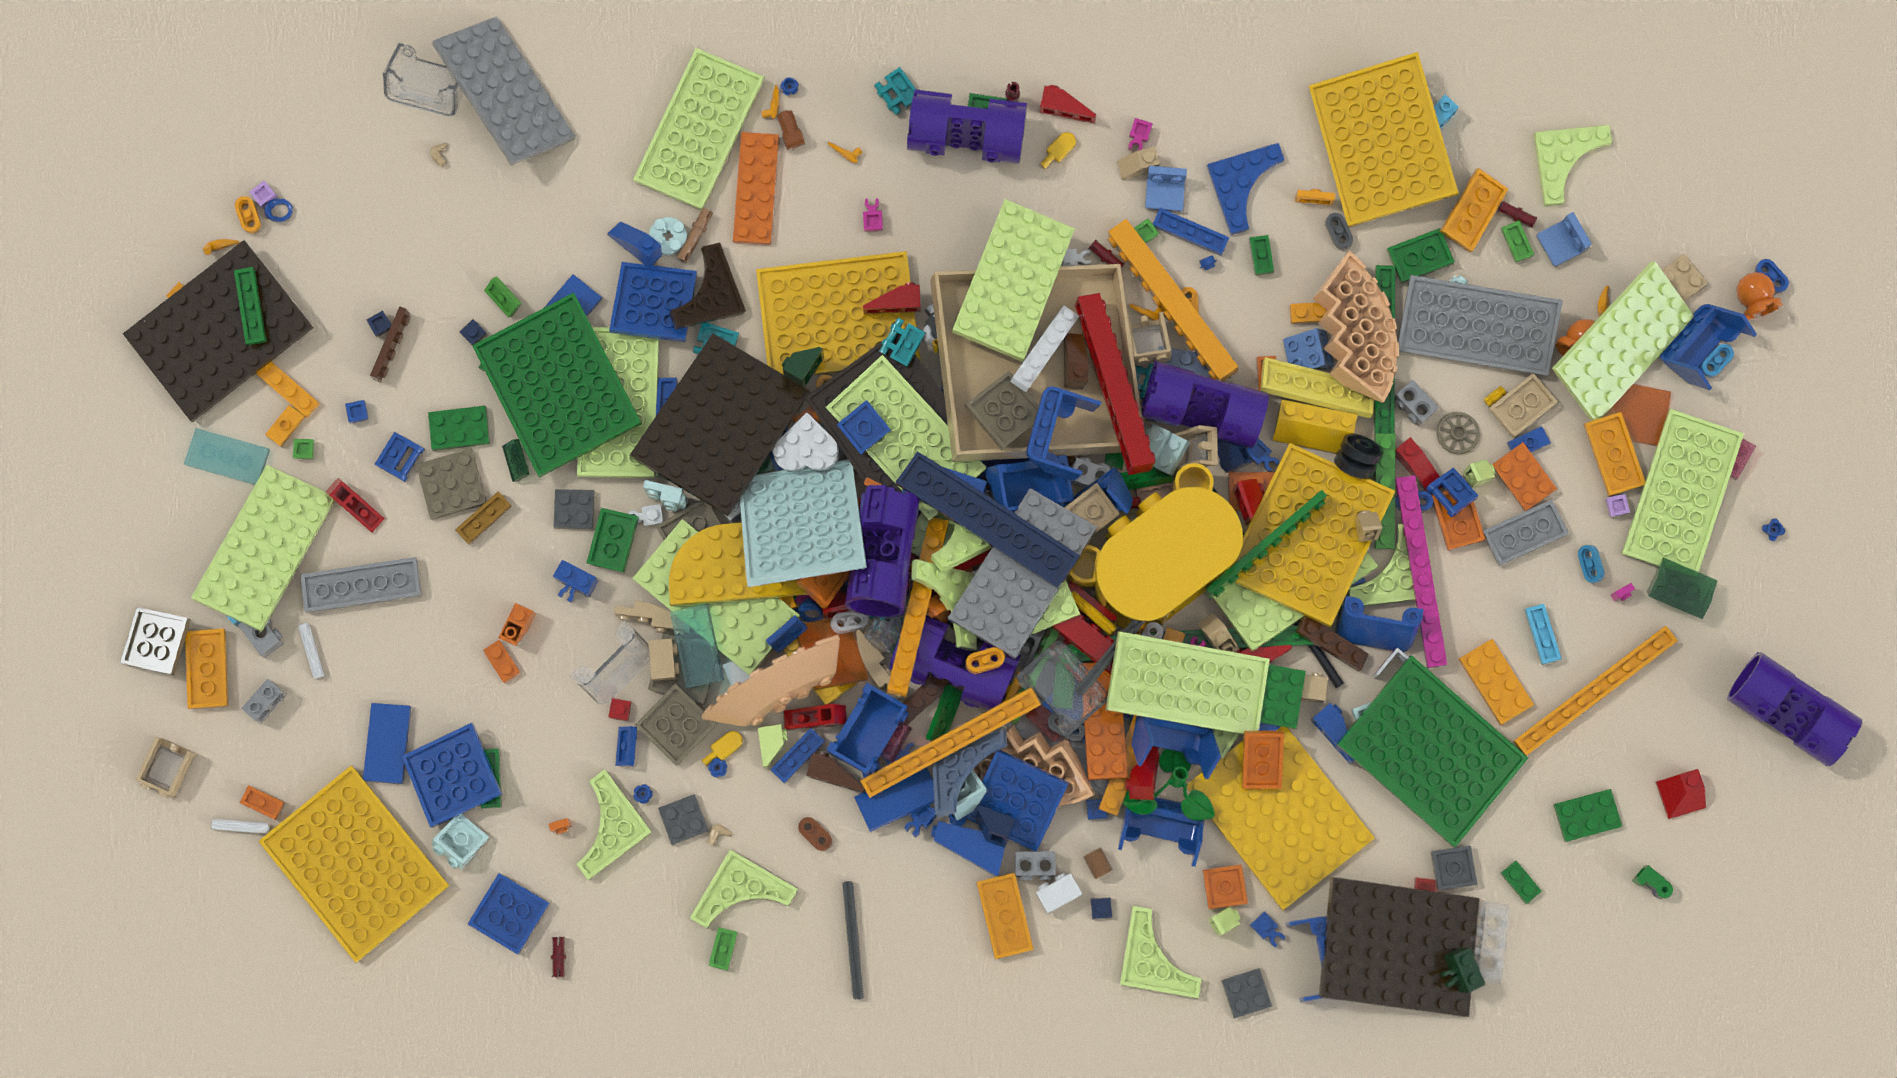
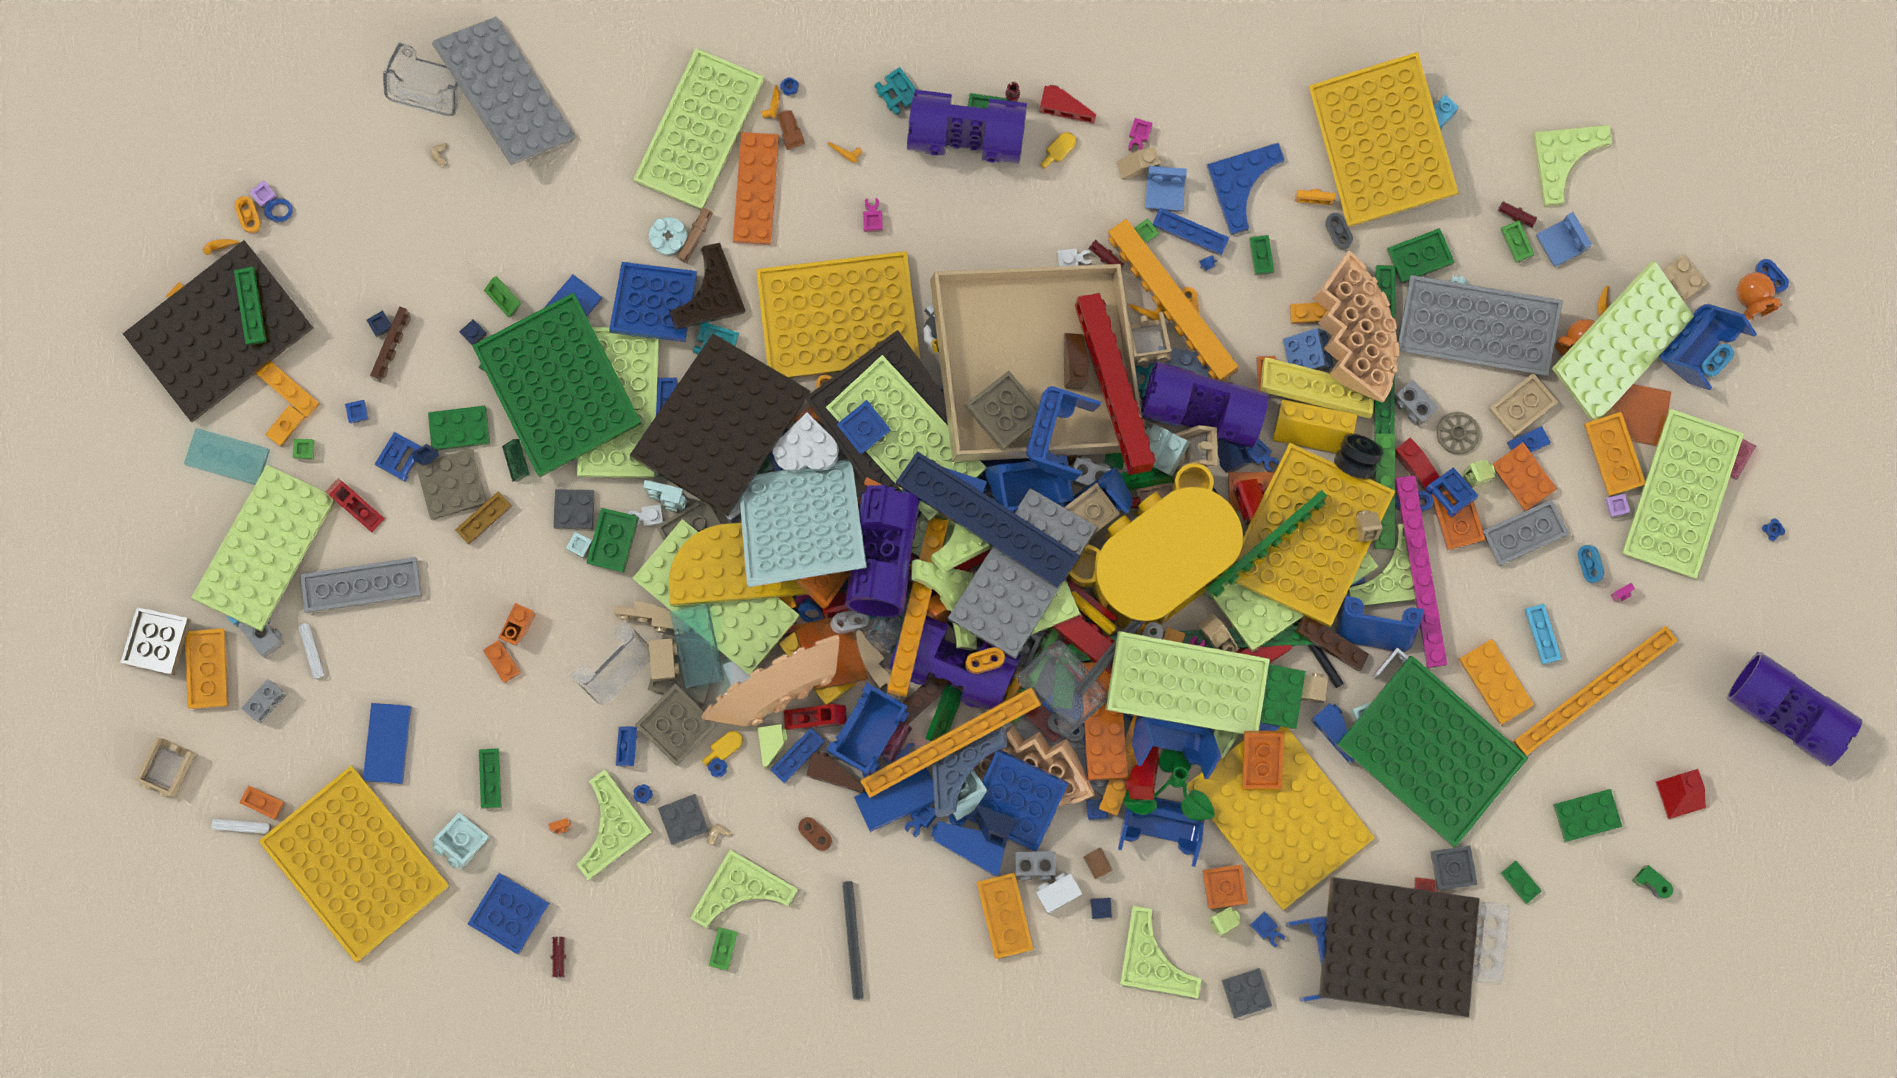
(425, 455): none -> dark blue plate
(451, 775): blue plate -> none
(575, 579): blue brick -> none
(579, 544): none -> light aqua plate
(619, 709): red plate -> none
(637, 243): blue slope -> none
(786, 634): blue plate -> none
(802, 365): dark green slope -> none
(899, 300): red slope -> none
(907, 344): teal plate -> none
(1013, 280): yellowish green plate -> none
(1044, 348): white plate -> none
(1463, 970): dark green brick -> none
(1474, 210): light orange plate -> none
(1494, 396): yellow piece -> none
(1682, 588): clear green slope -> none

